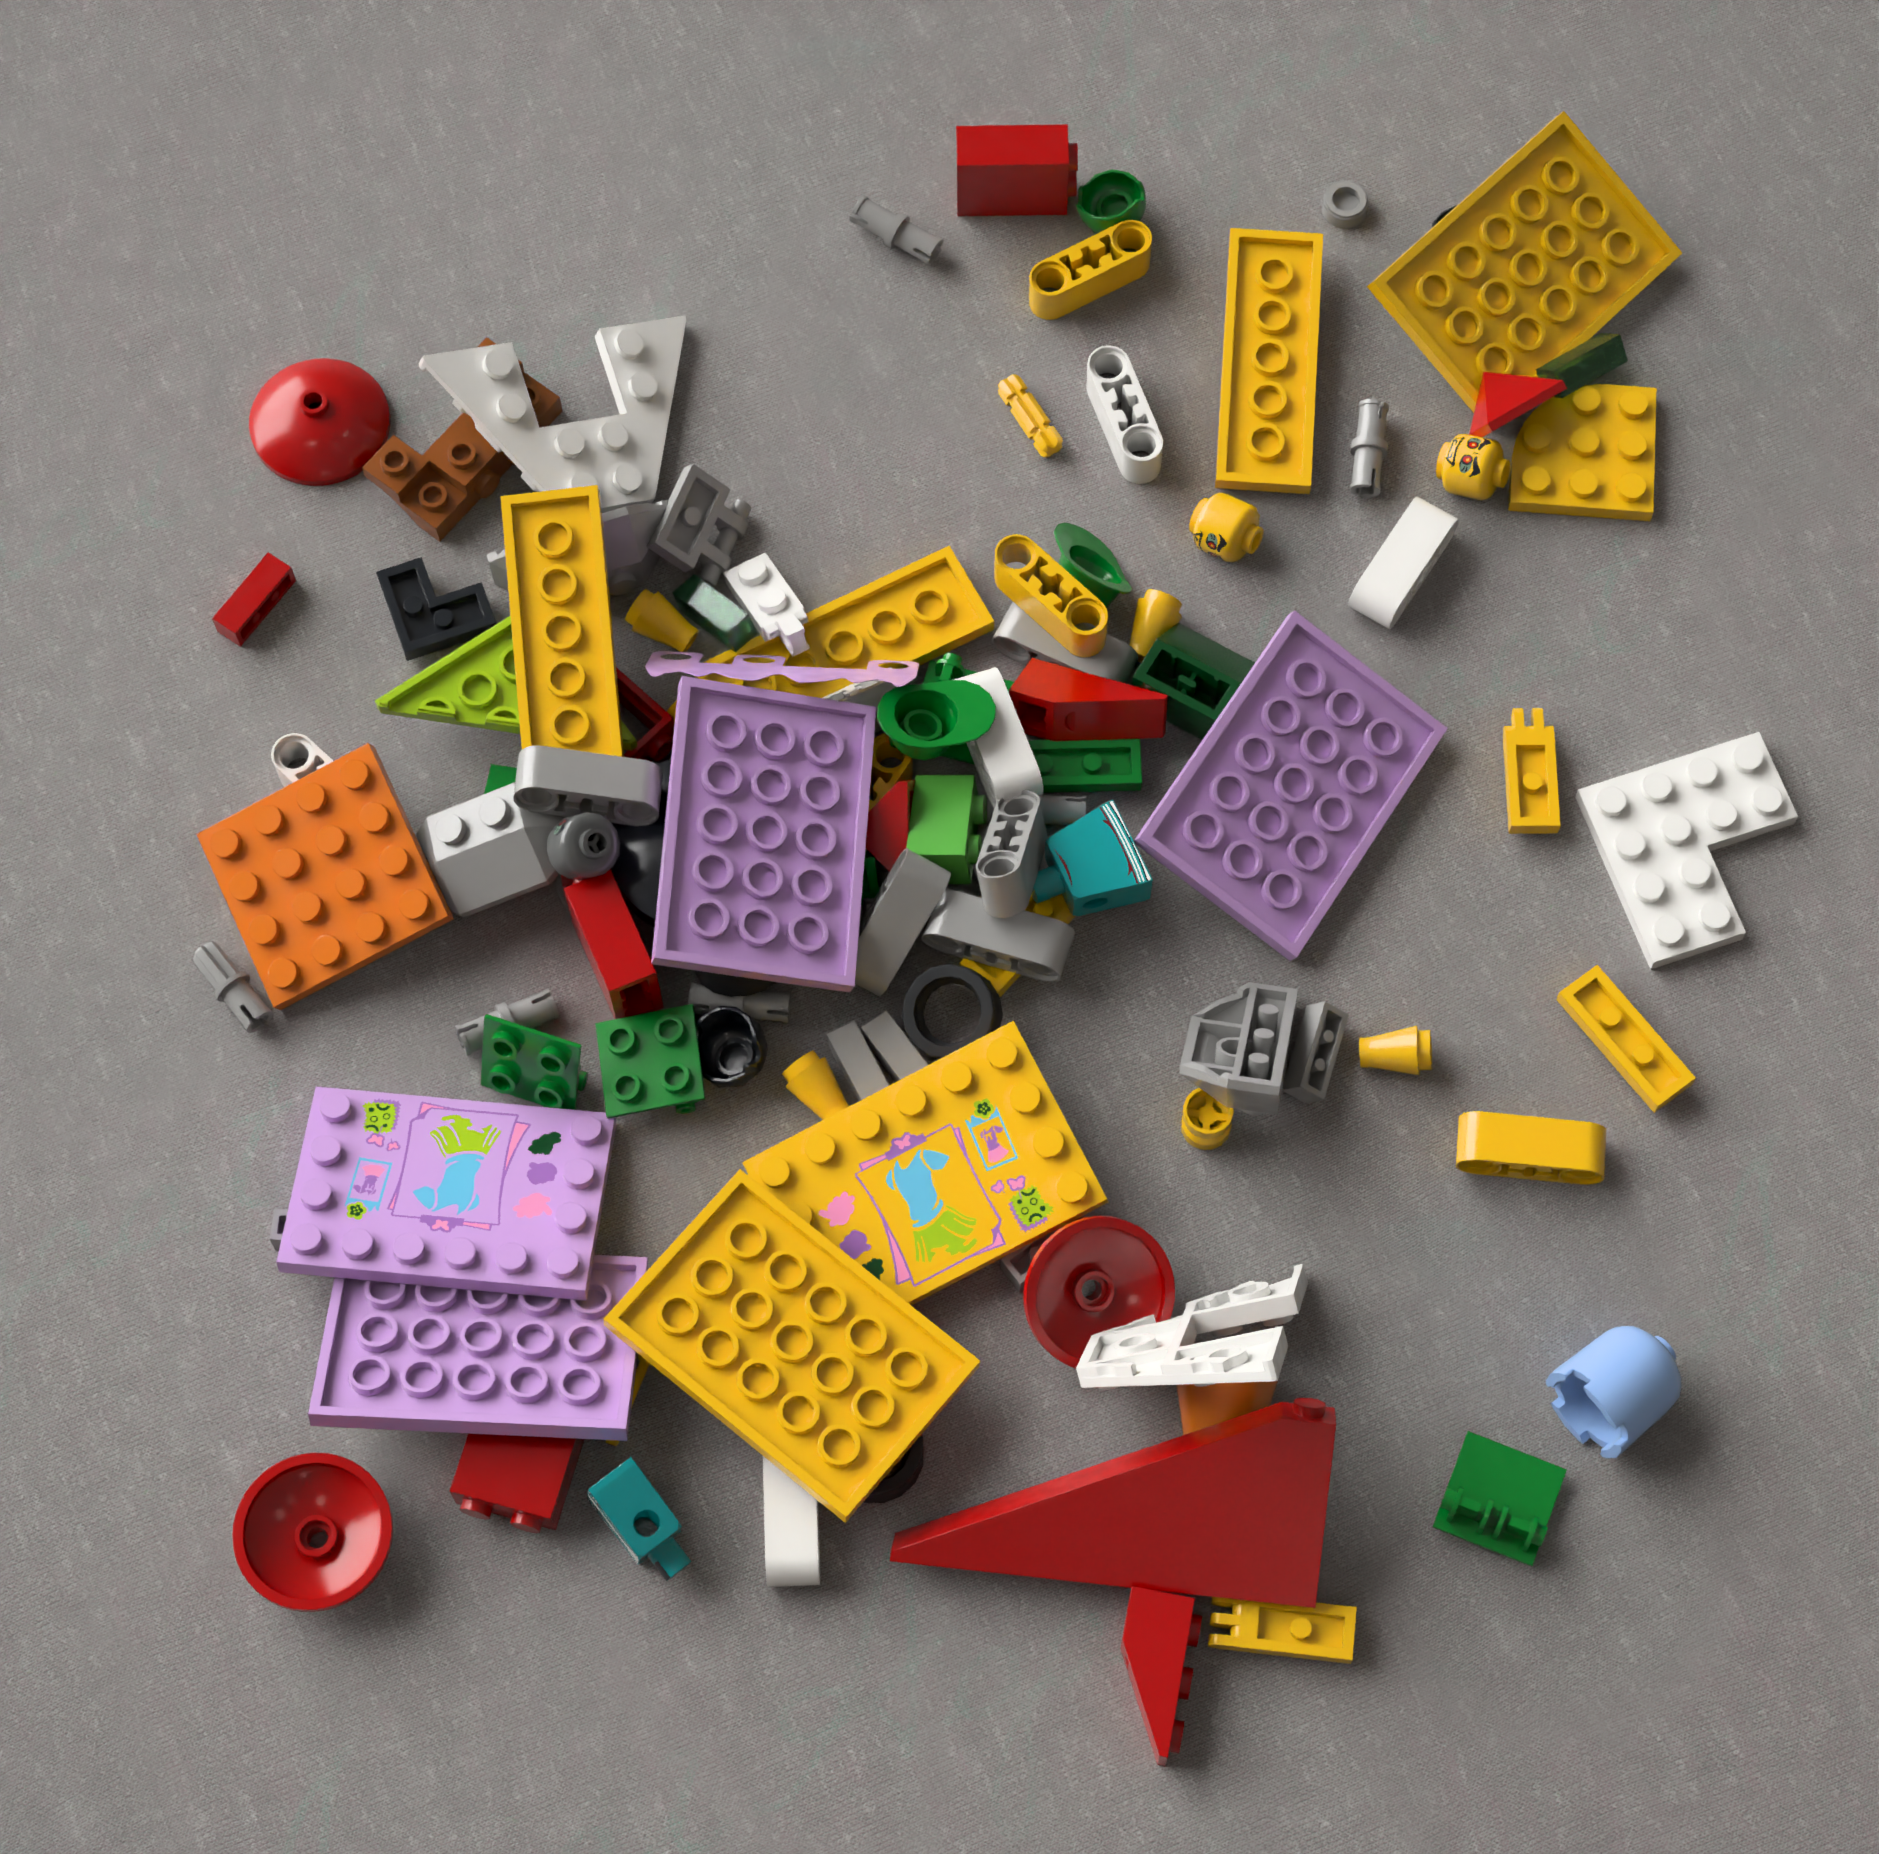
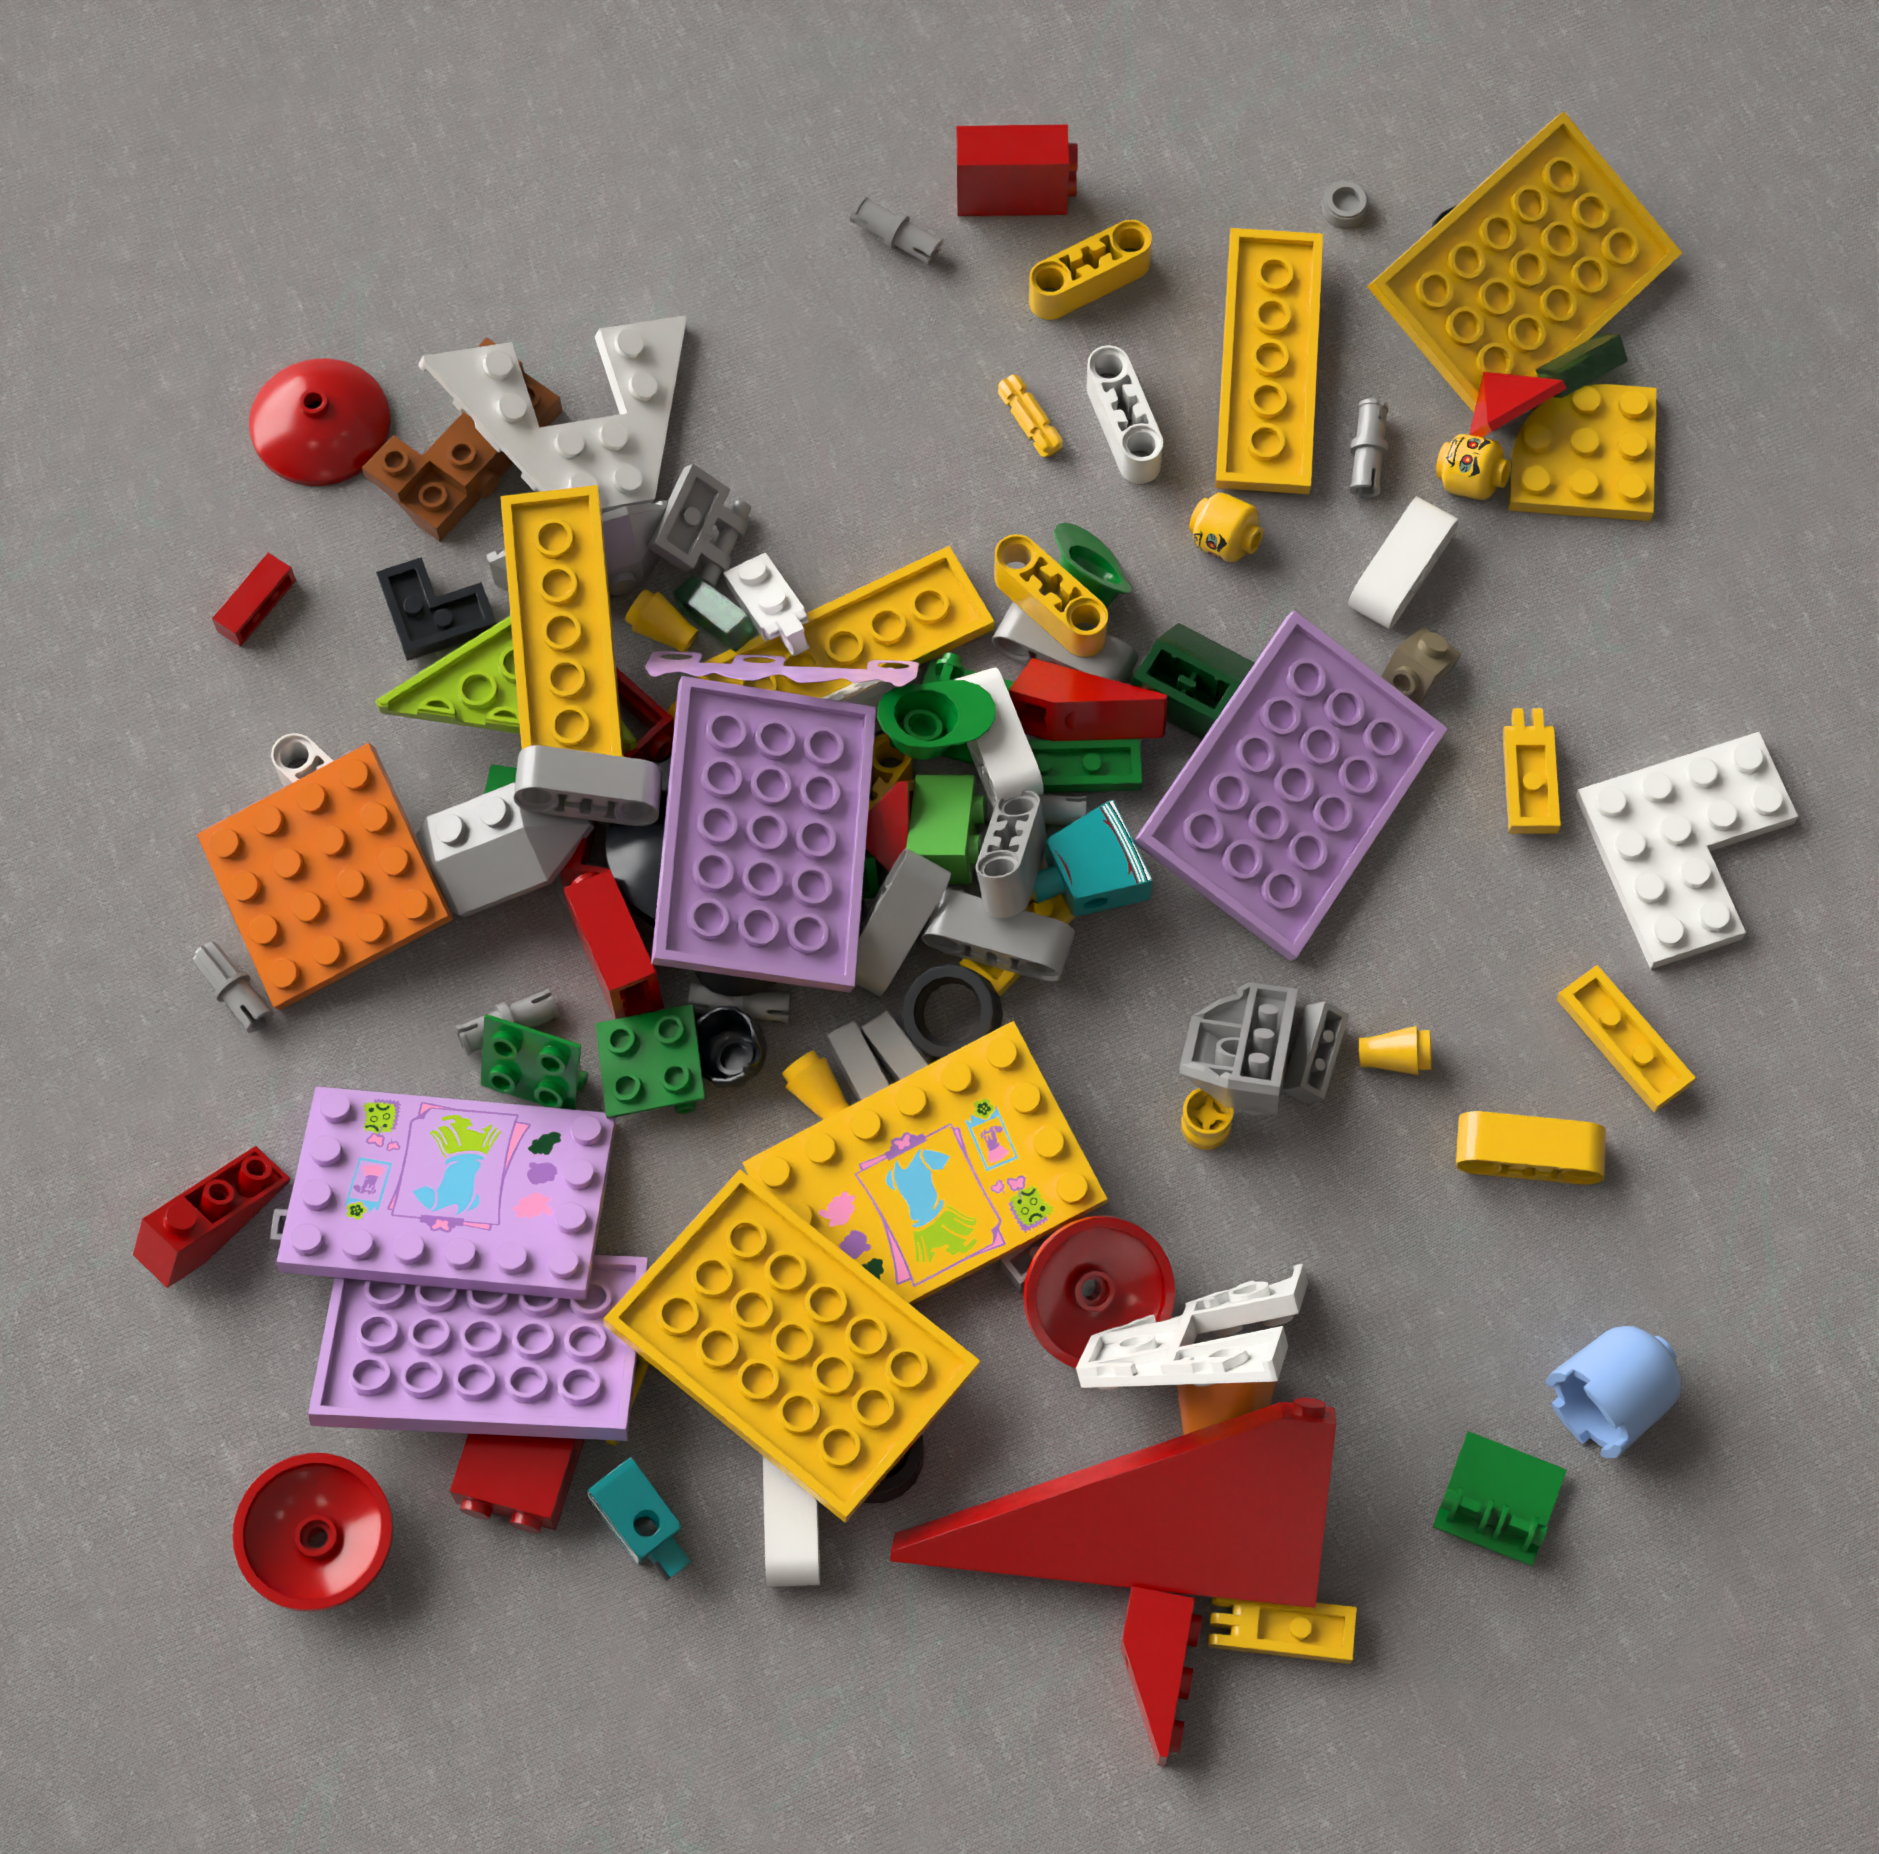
(206, 1216): none -> red slope
(583, 846): dark grey head -> none
(1111, 199): green hair -> none
(1152, 618): yellow cone -> none
(1420, 664): none -> dark tan bracket

